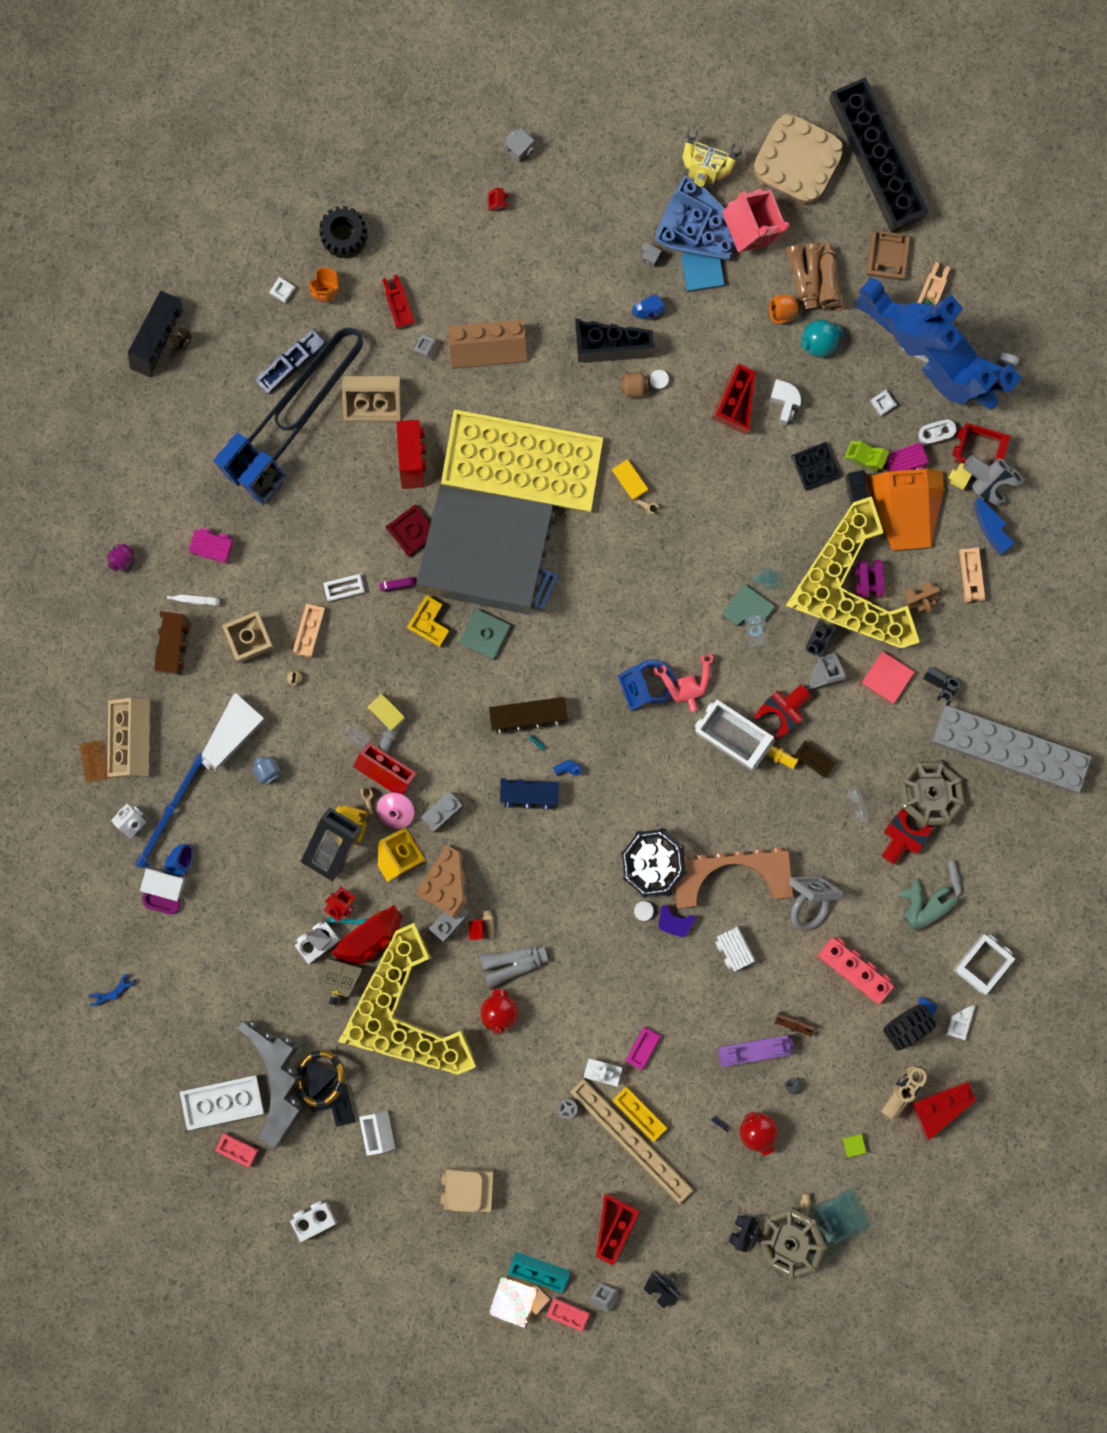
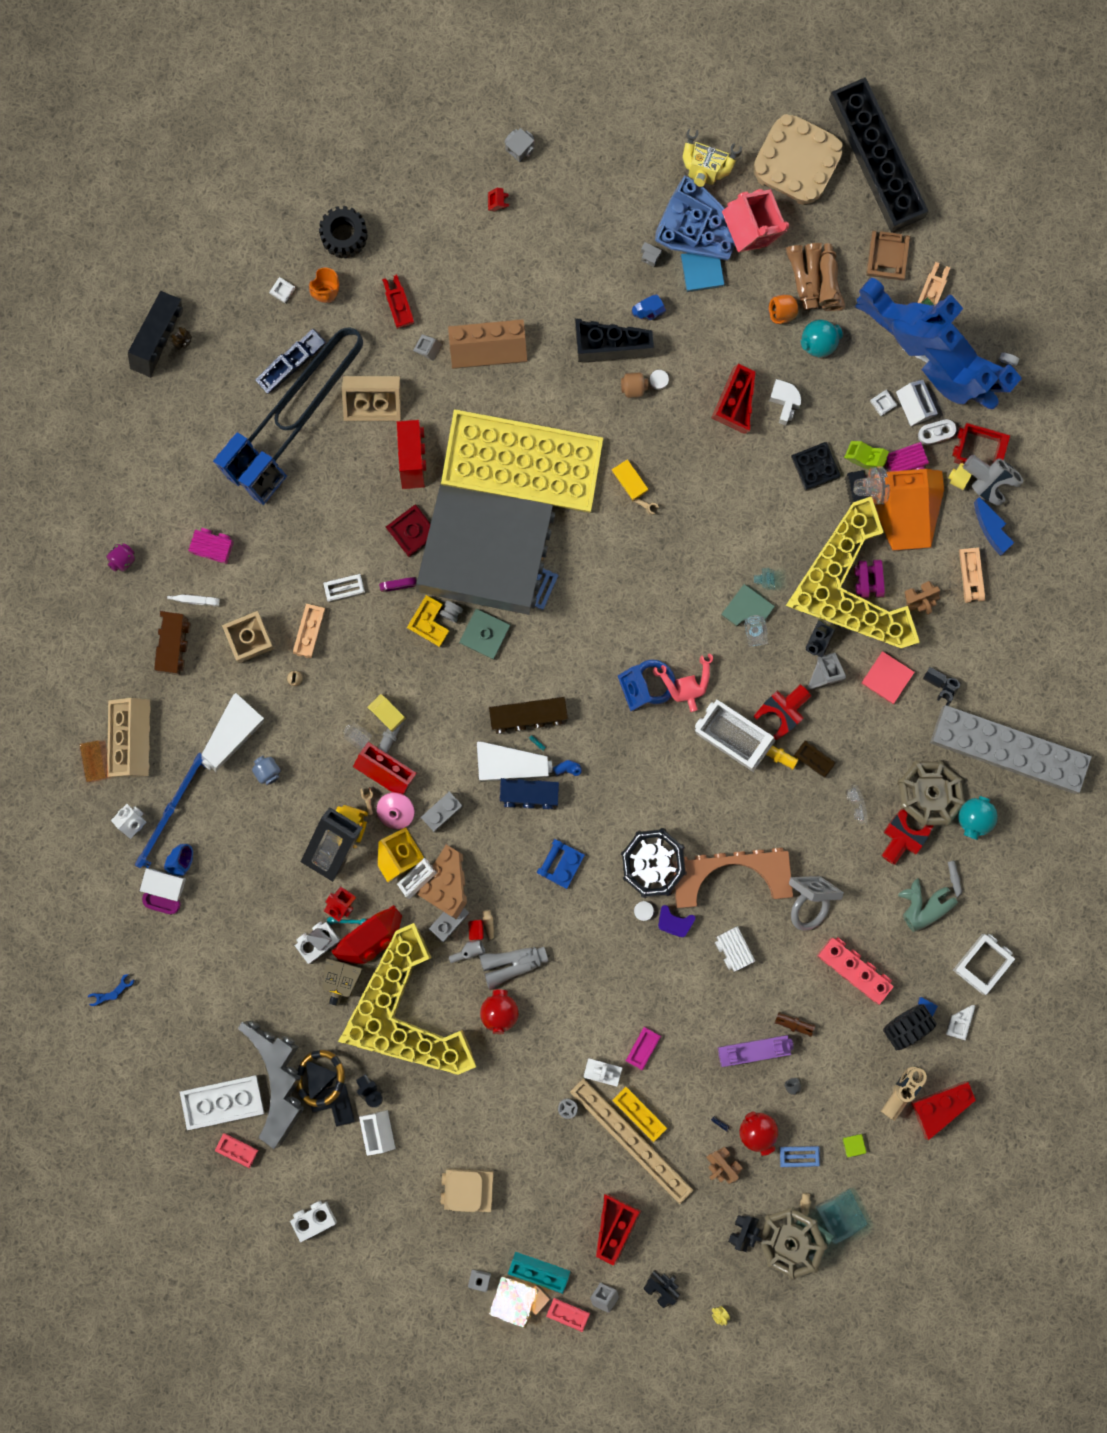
(369, 1091): none -> black hips
(418, 881): none -> white tile
(451, 611): none -> light grey wheel
(473, 949): none -> light grey piece
(485, 1280): none -> light grey piece
(503, 762): none -> white slope
(566, 867): none -> blue plate
(720, 1316): none -> light yellow plate
(721, 1169): none -> medium nougat hips
(799, 1156): none -> medium blue tile
(873, 485): none -> clear tile
(916, 402): none -> white brick
(977, 817): none -> teal brick

